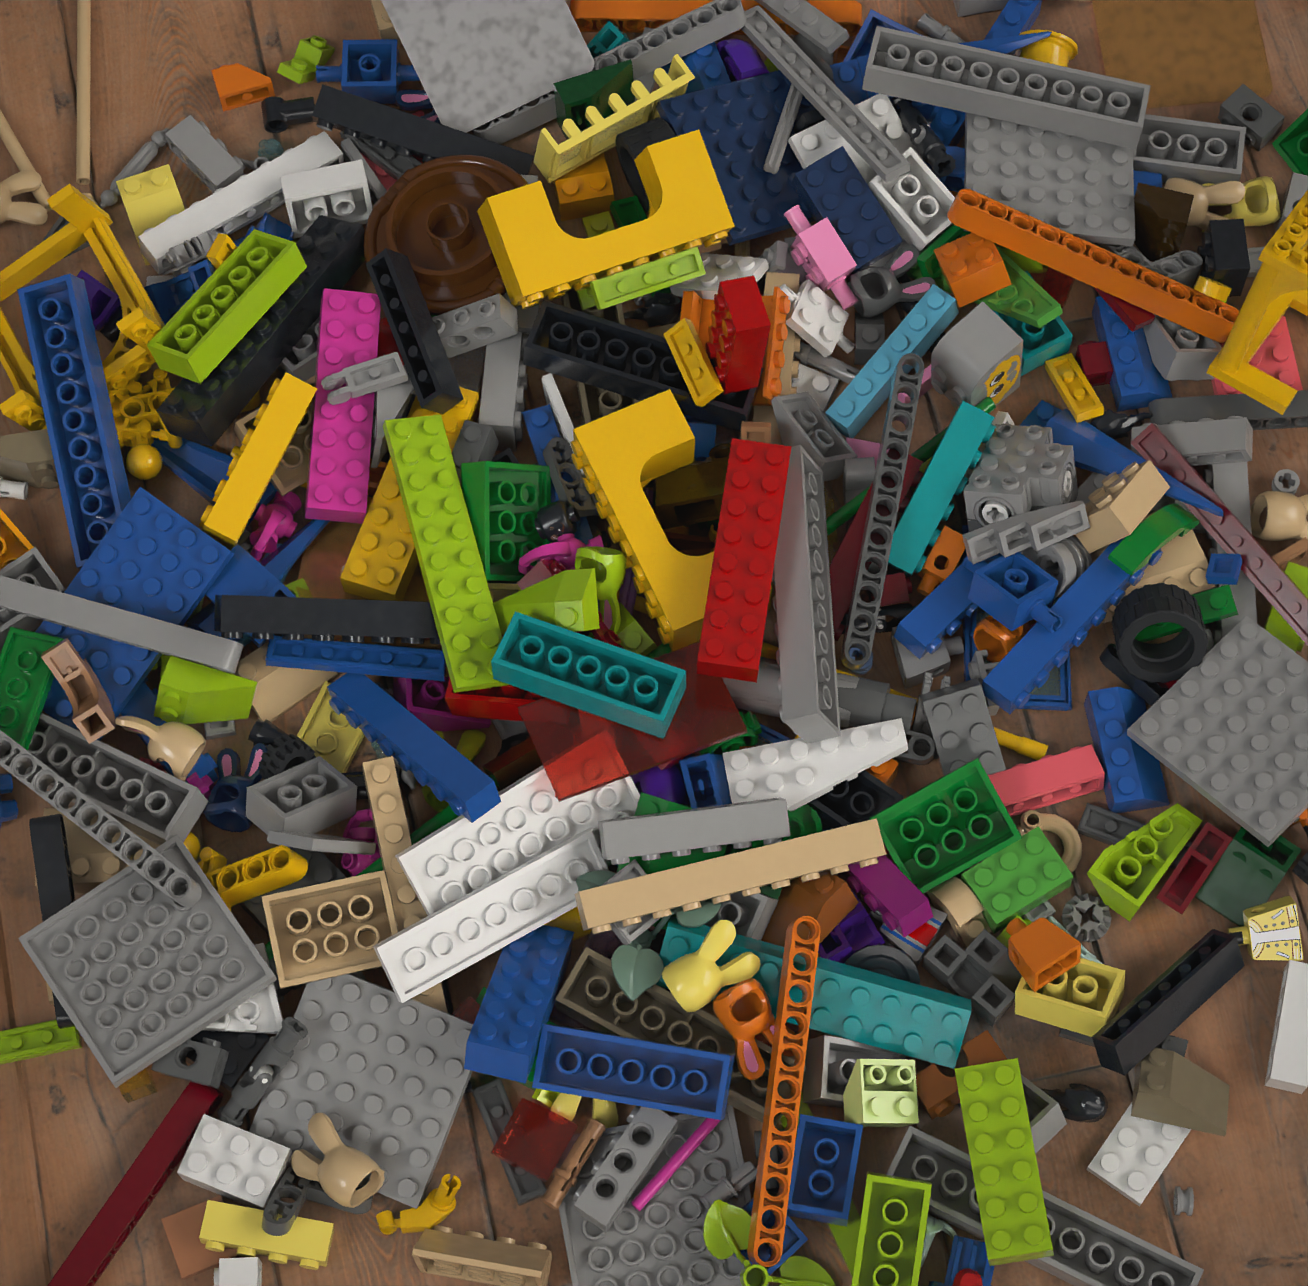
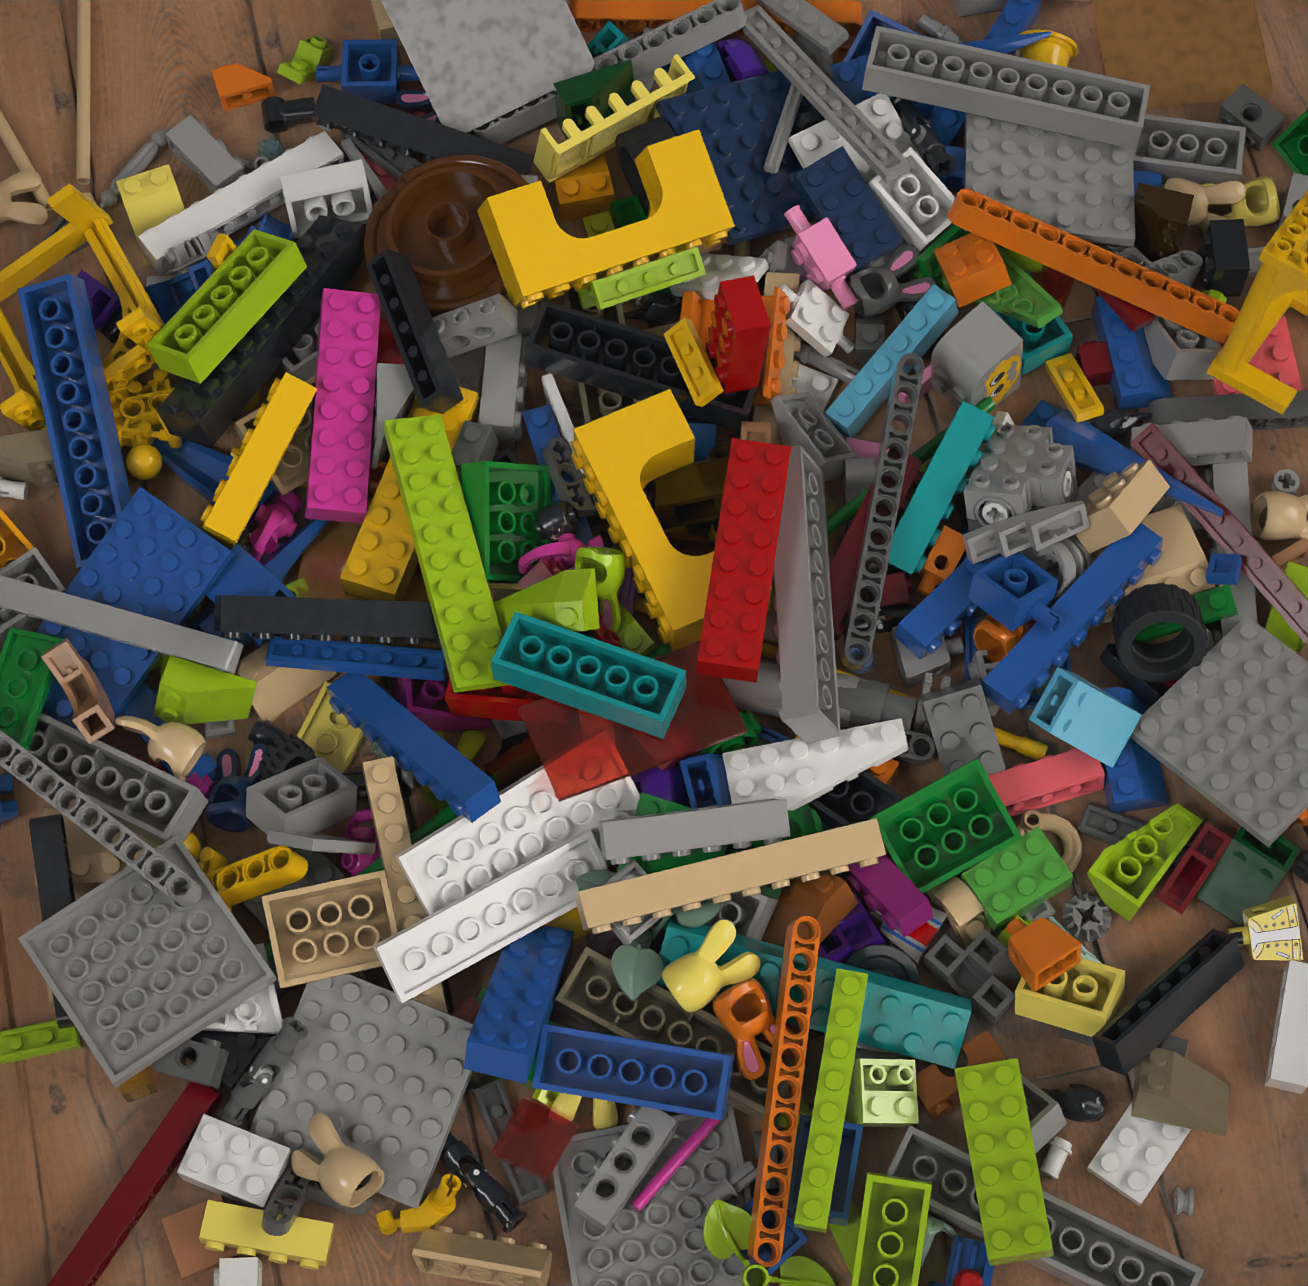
(365, 378): light grey hinge -> none
(487, 1190): none -> black piece
(566, 1175): medium nougat pin -> none
(831, 1101): none -> lime brick
(1056, 1157): none -> white pin
(1085, 716): none -> medium azure slope
(1150, 536): green slope -> none
(1212, 288): yellow beam -> none

